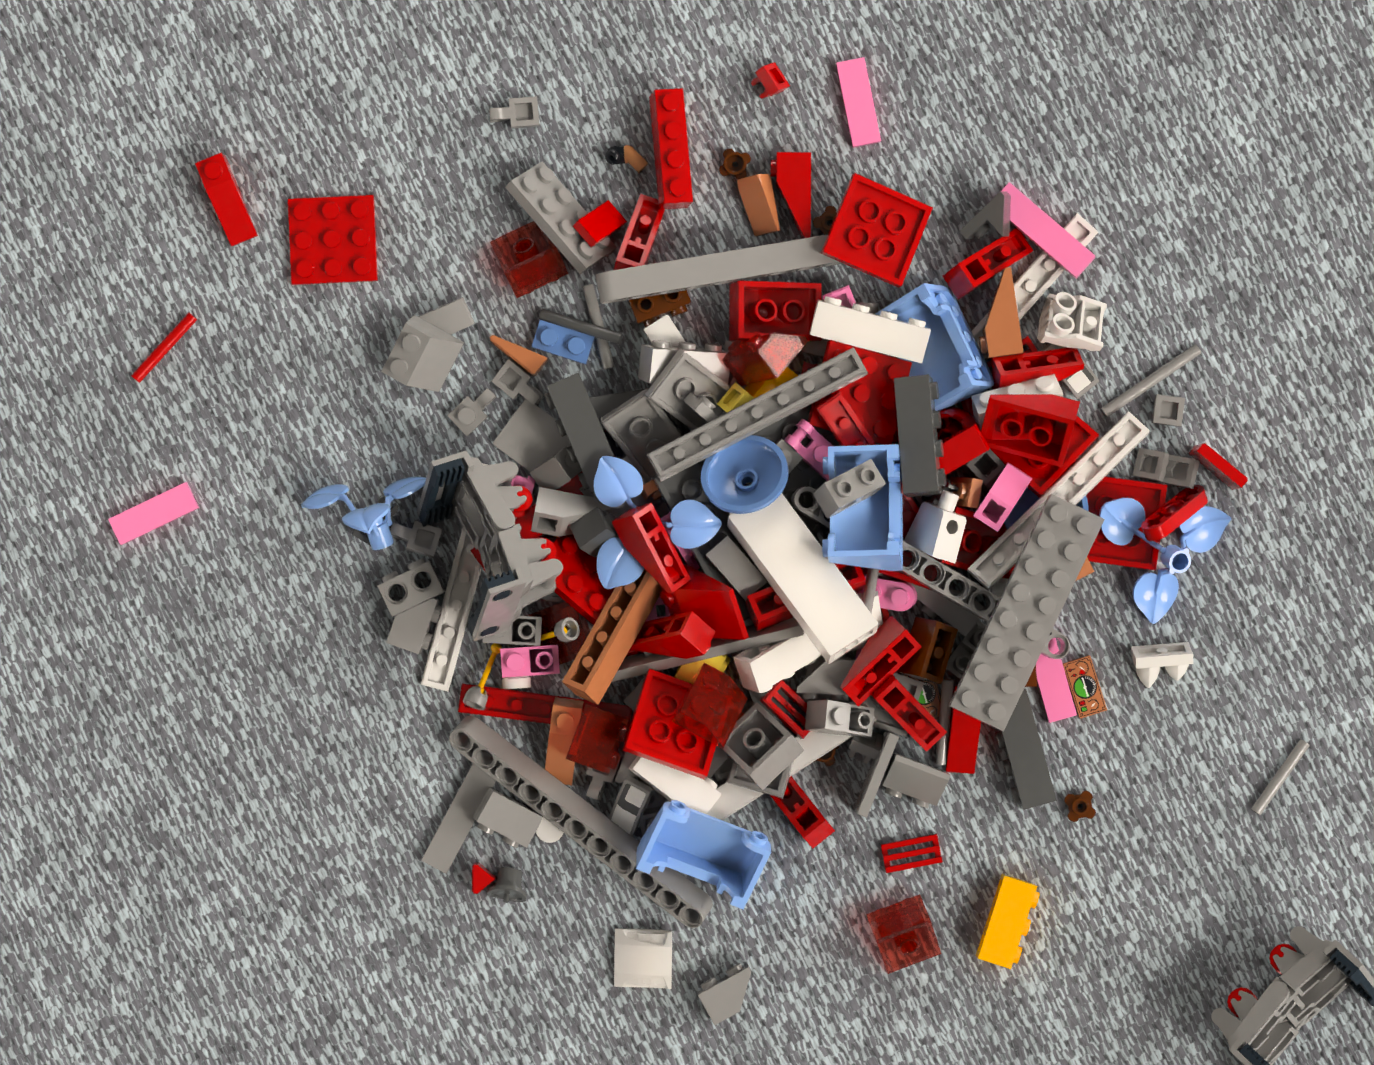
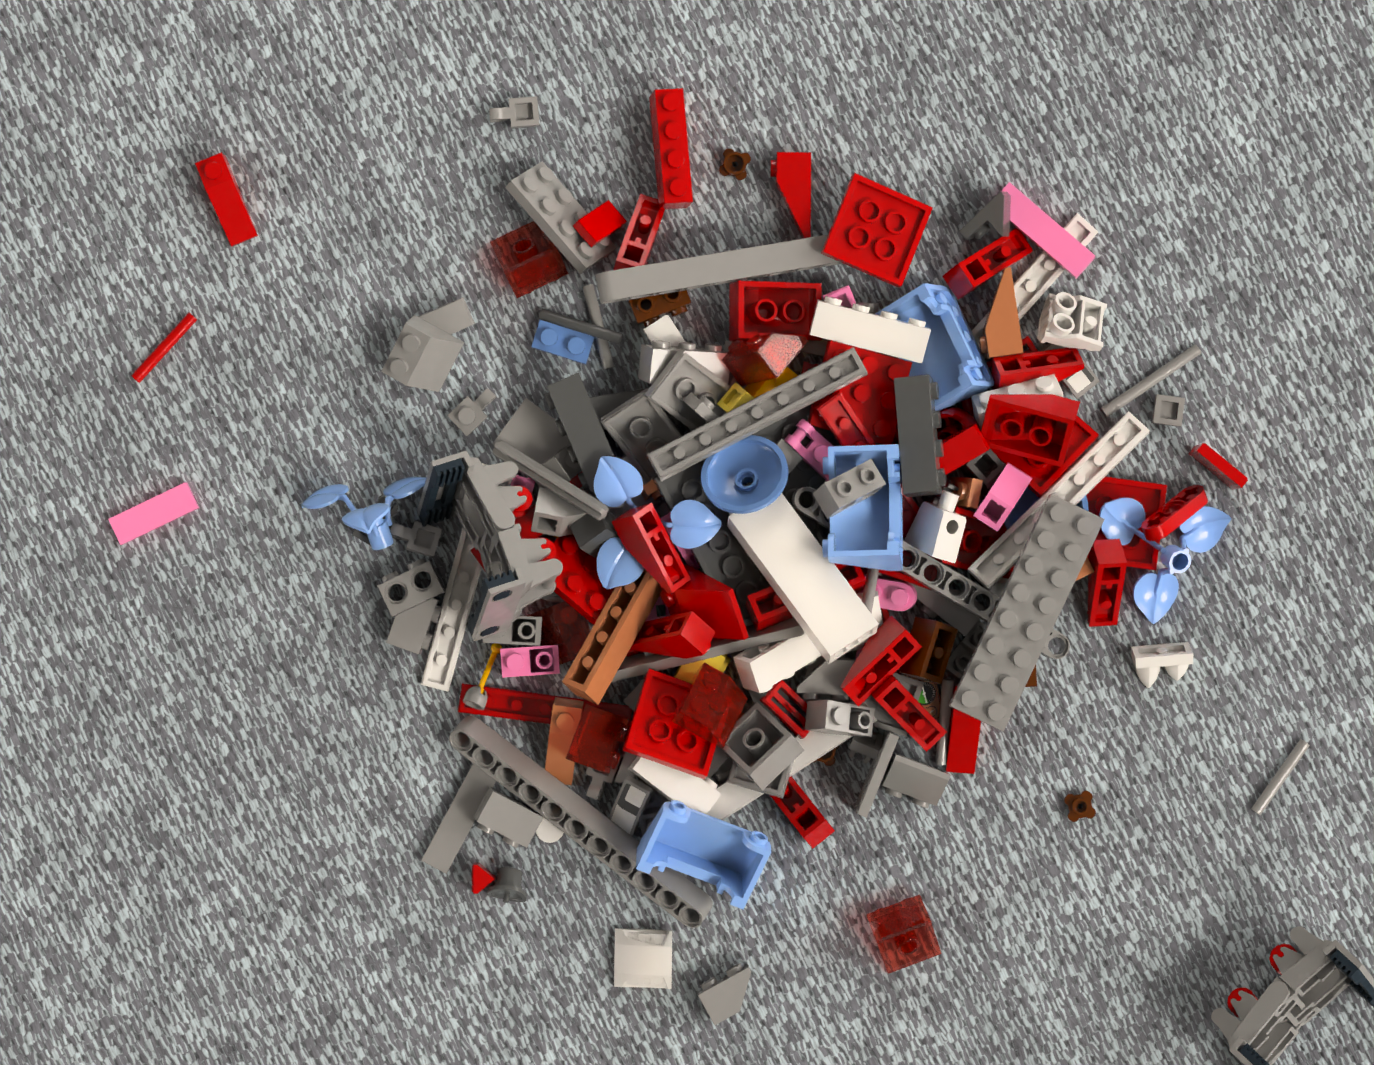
(332, 240): red plate -> none
(514, 381): light grey plate -> none
(516, 682): white tile -> none
(527, 359): nougat slope -> none
(551, 481): none -> light grey axle
(562, 633): light grey hinge -> none
(625, 154): arm -> none
(736, 568): light grey slope -> none
(759, 203): nougat slope -> none
(772, 80): red tile -> none
(821, 222): reddish brown plate -> none
(858, 102): bright pink tile -> none
(935, 848): red tile -> none
(1007, 921): yellow brick -> none
(1025, 758): dark grey brick -> none
(1054, 686): bright pink tile -> none
(1084, 687): tile -> none
(1106, 582): none -> red slope
(1166, 468): light grey slope -> none

